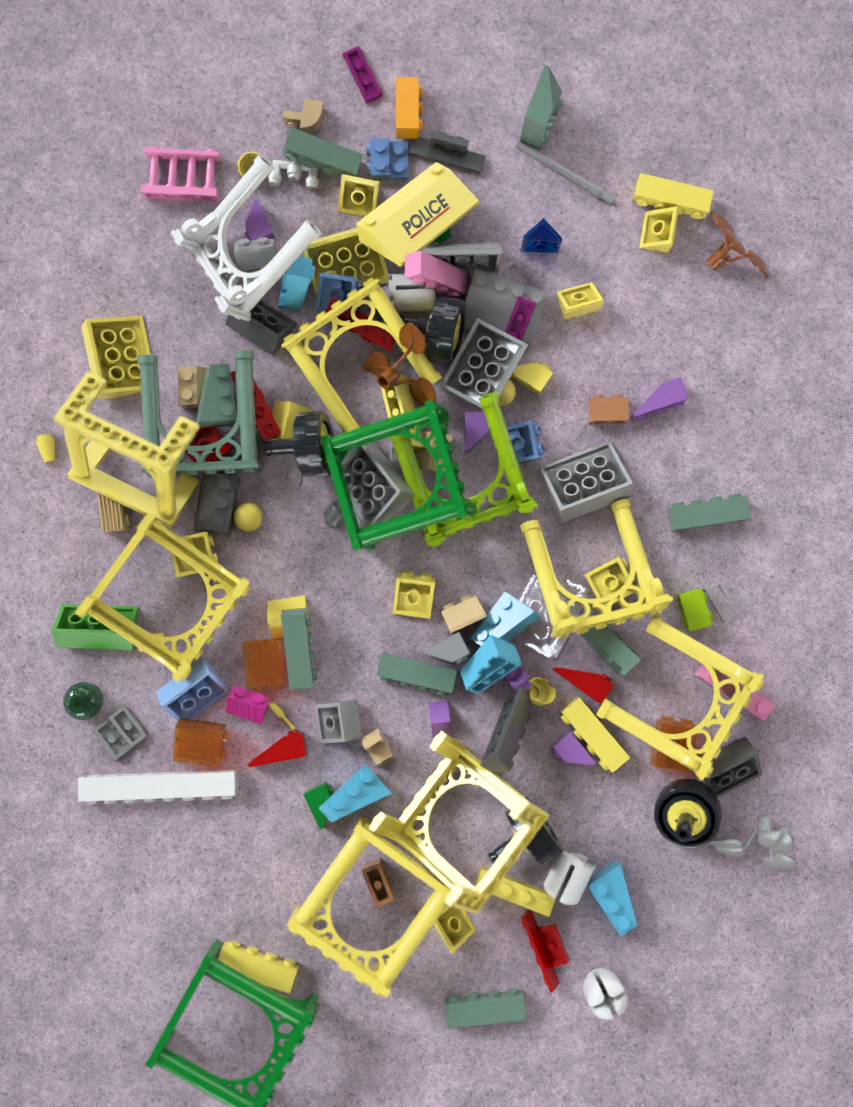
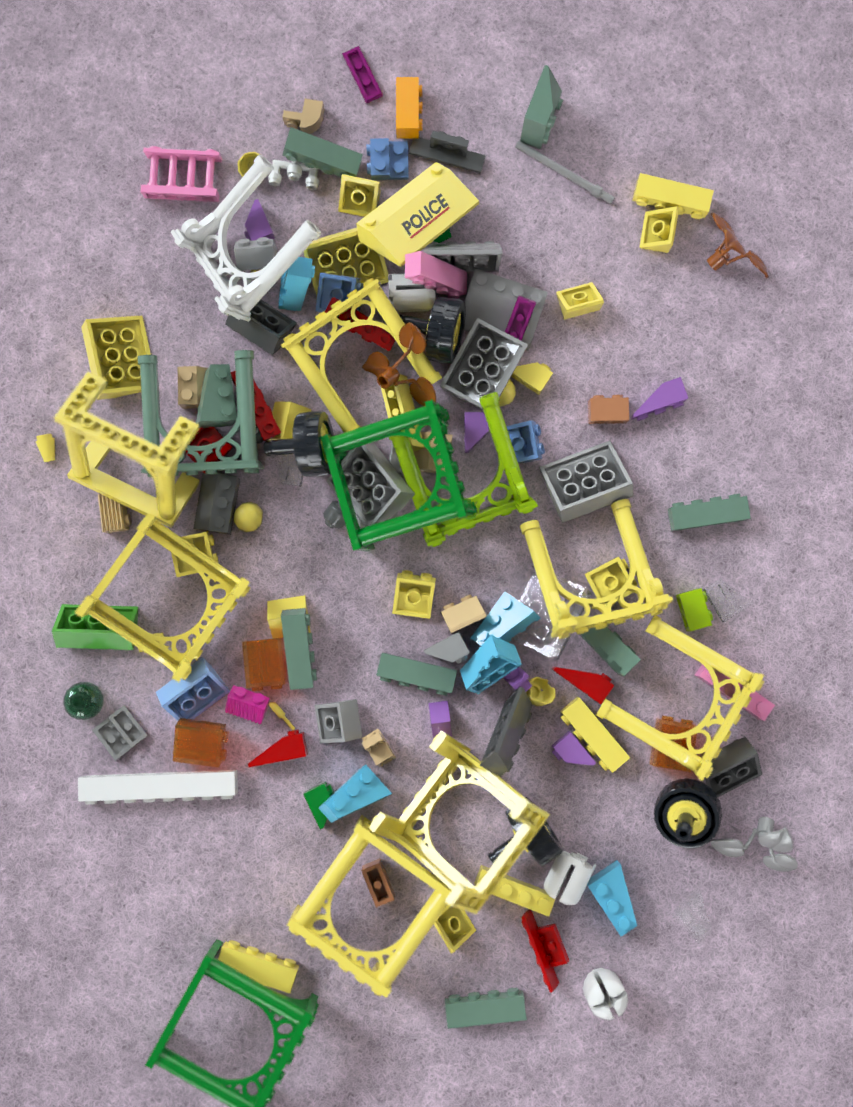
(541, 239): clear blue slope -> none

